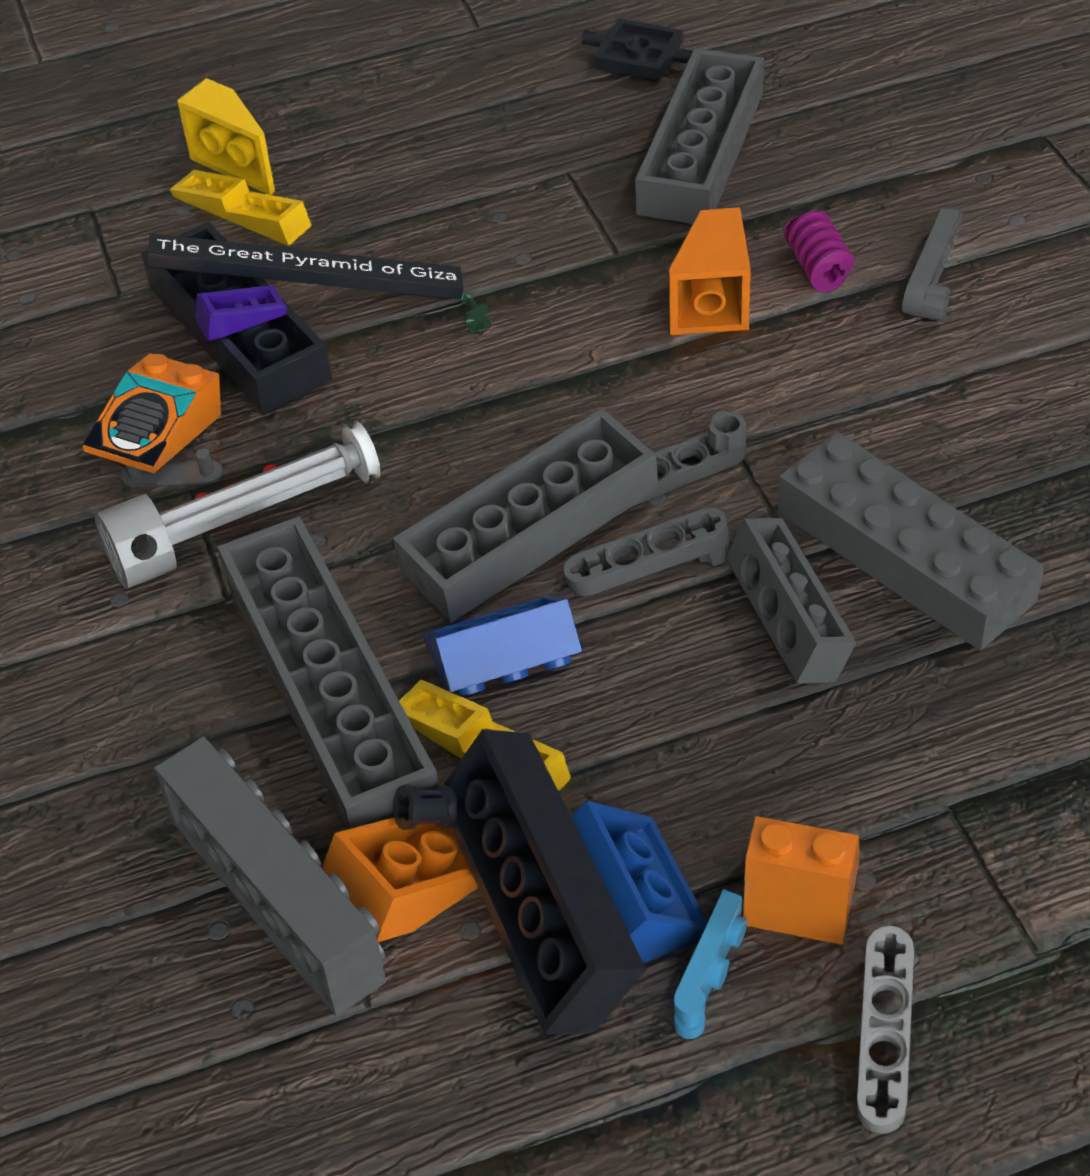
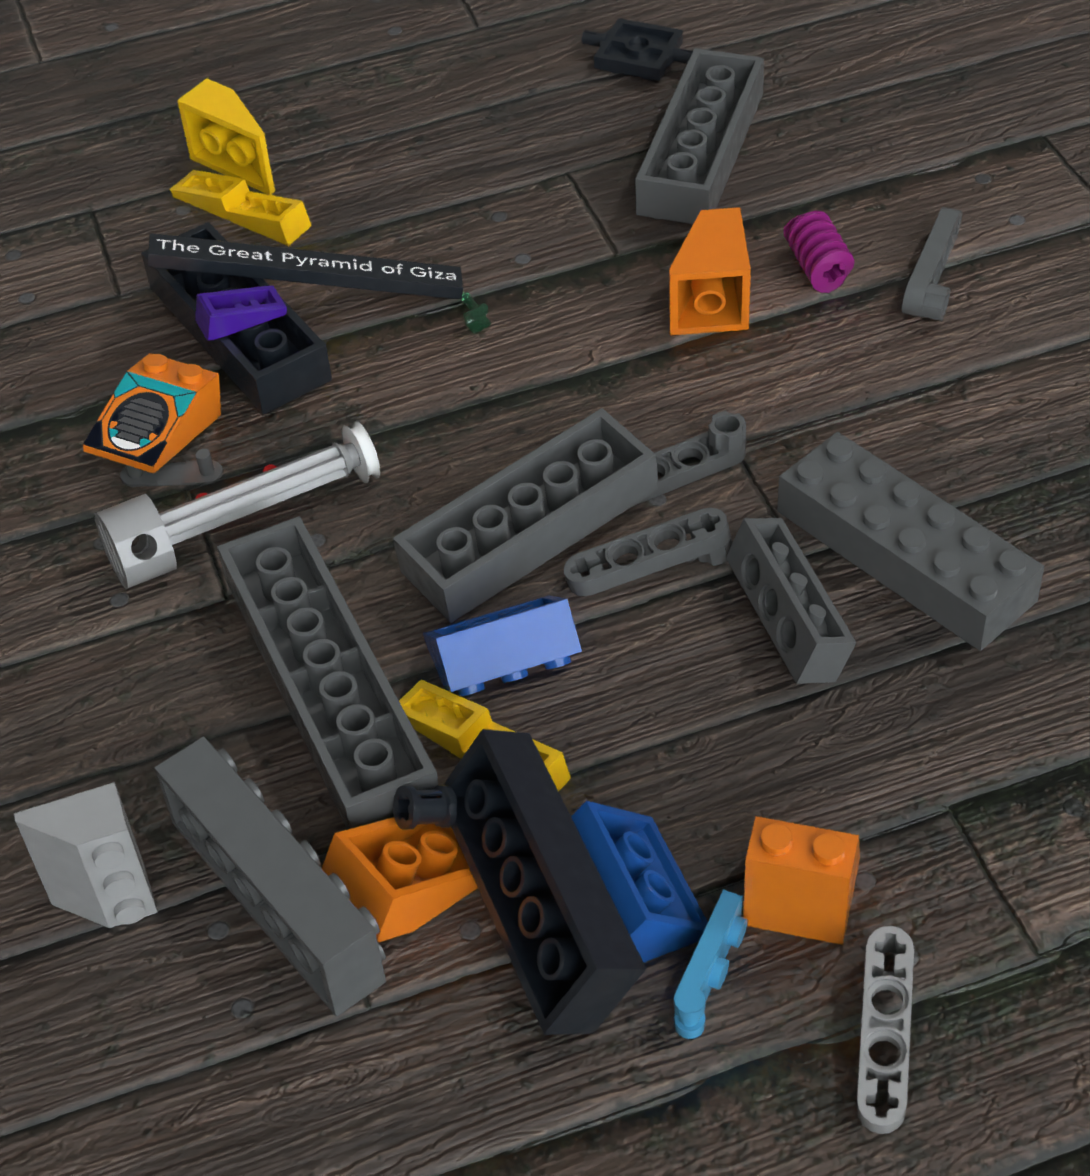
(89, 857): none -> light grey slope

